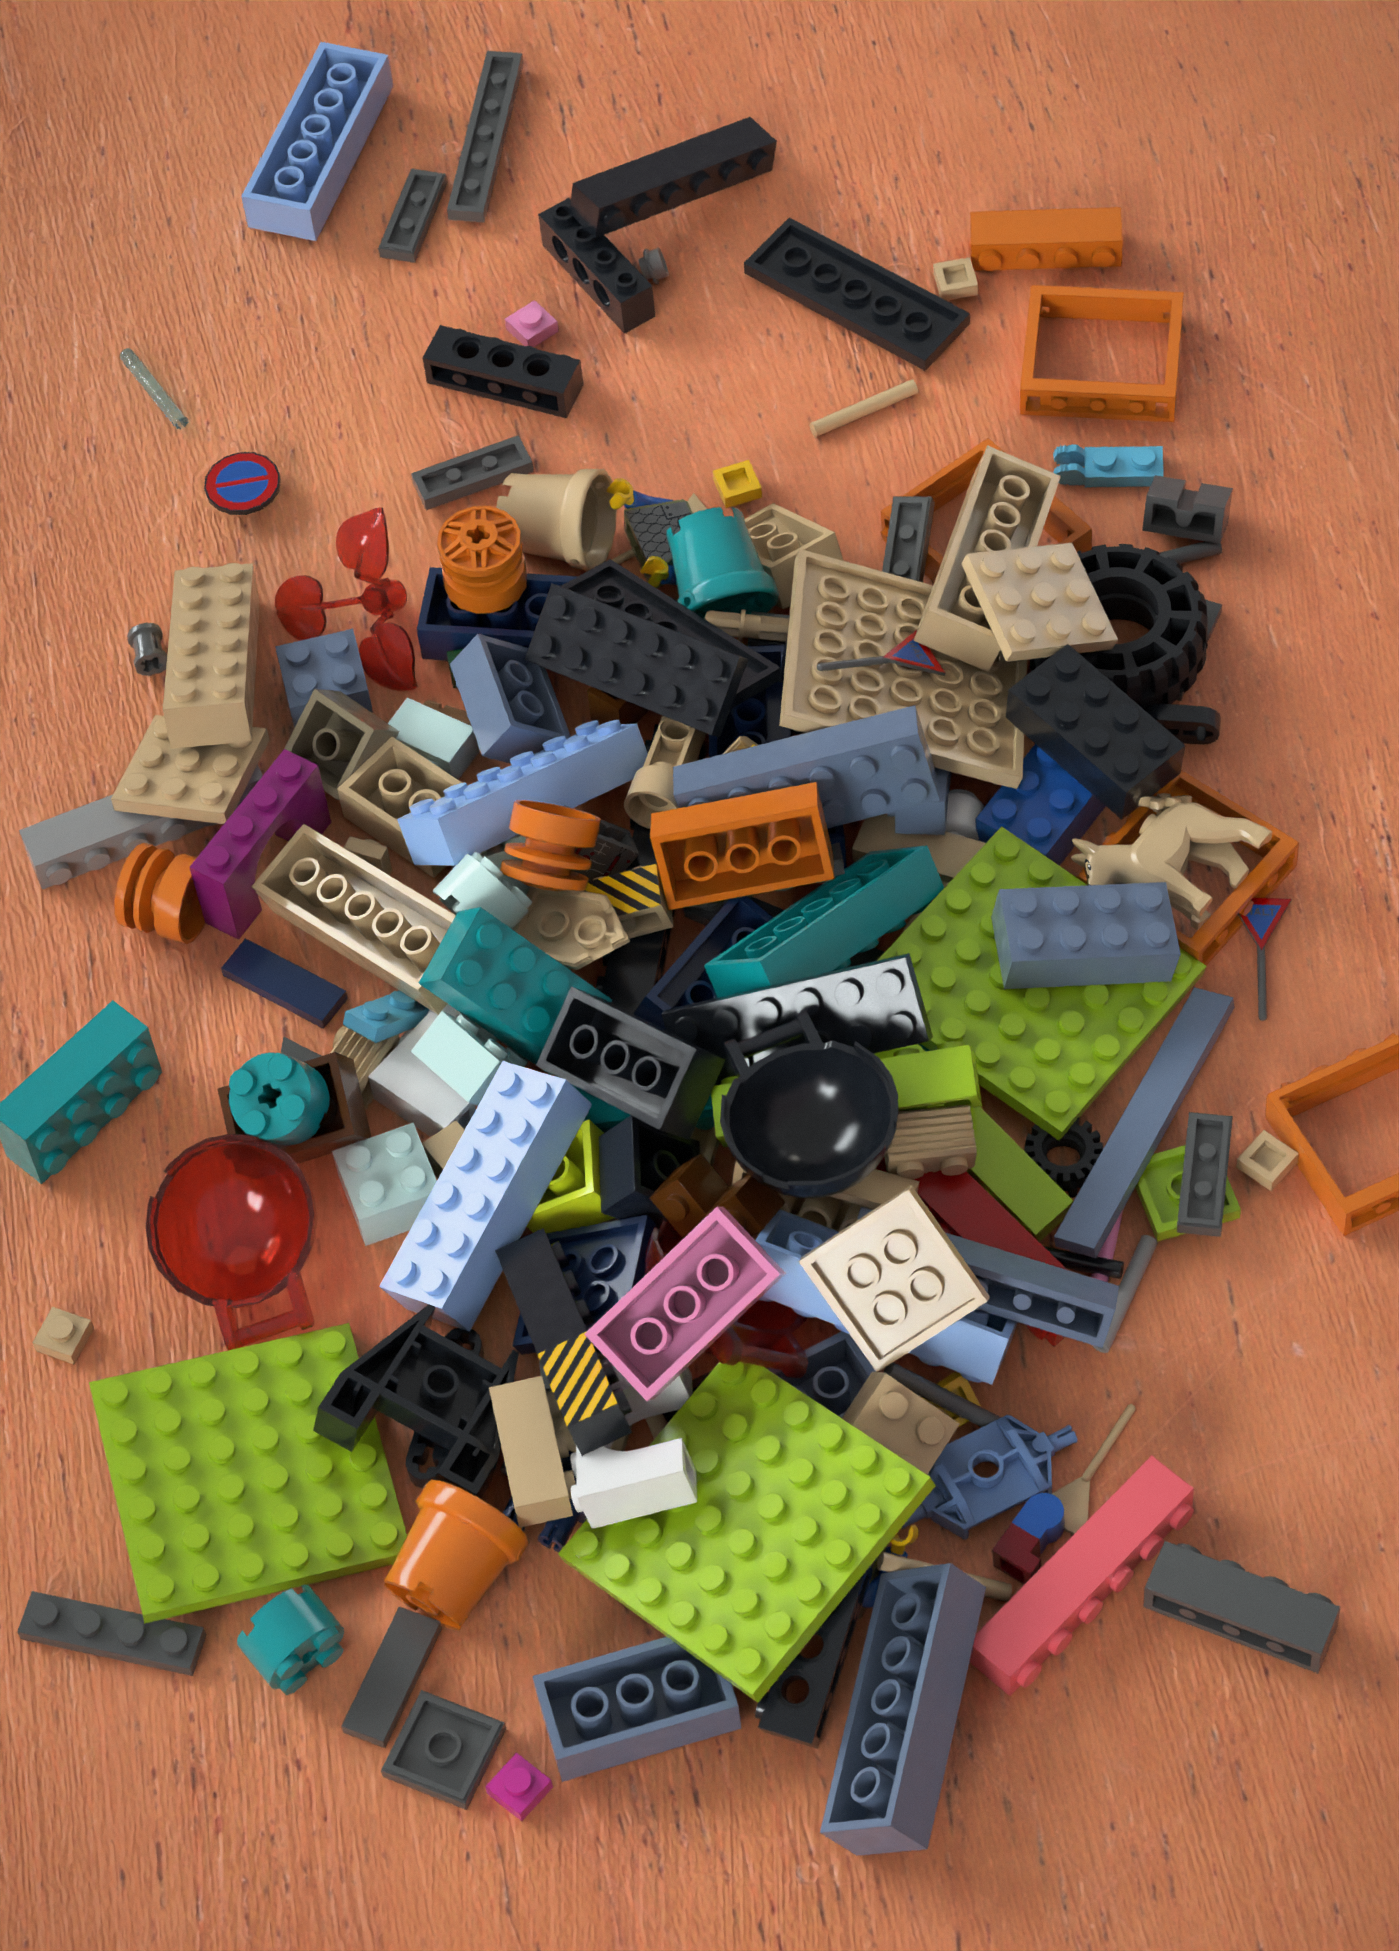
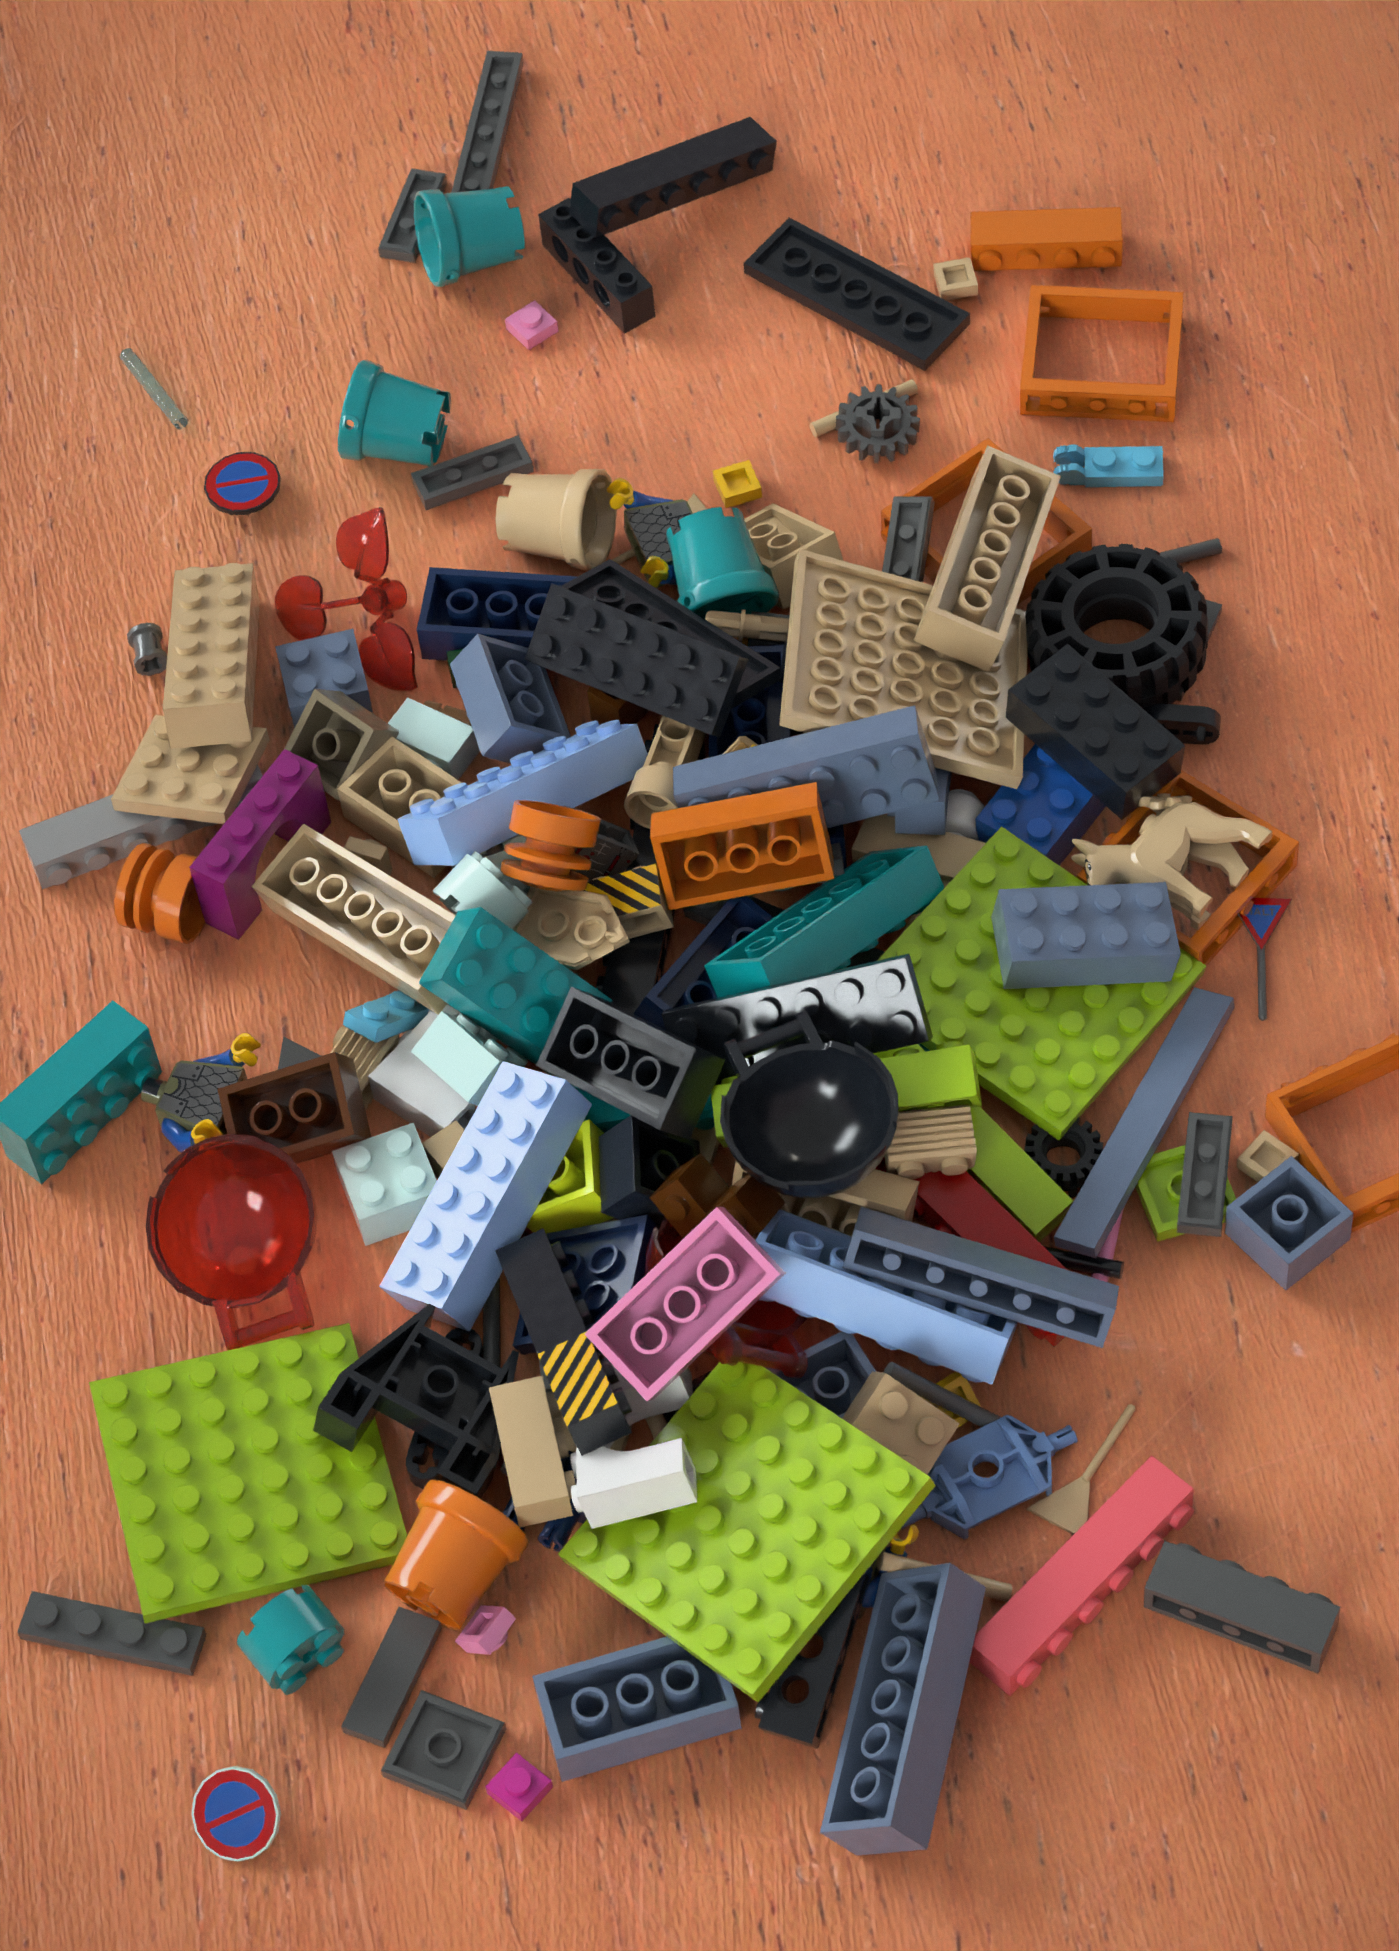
(63, 1335): tan plate -> none
(190, 1101): none -> torso
(236, 1813): none -> piece
(272, 1118): teal brick -> none
(284, 983): dark blue tile -> none
(317, 141): light blue brick -> none
(392, 417): none -> teal piece
(466, 232): none -> teal piece
(482, 559): orange wheel -> none
(486, 1630): none -> bright pink plate
(491, 1327): none -> dark grey bar
(503, 371): black brick -> none
(653, 265): light grey plate -> none
(894, 1279): plate -> none
(896, 420): none -> dark grey gear
(906, 653): piece -> none
(1027, 1536): leg -> none
(1039, 601): tan plate -> none
(1129, 1286): light grey piece -> none
(1185, 512): dark grey brick -> none
(1288, 1223): none -> sand blue brick

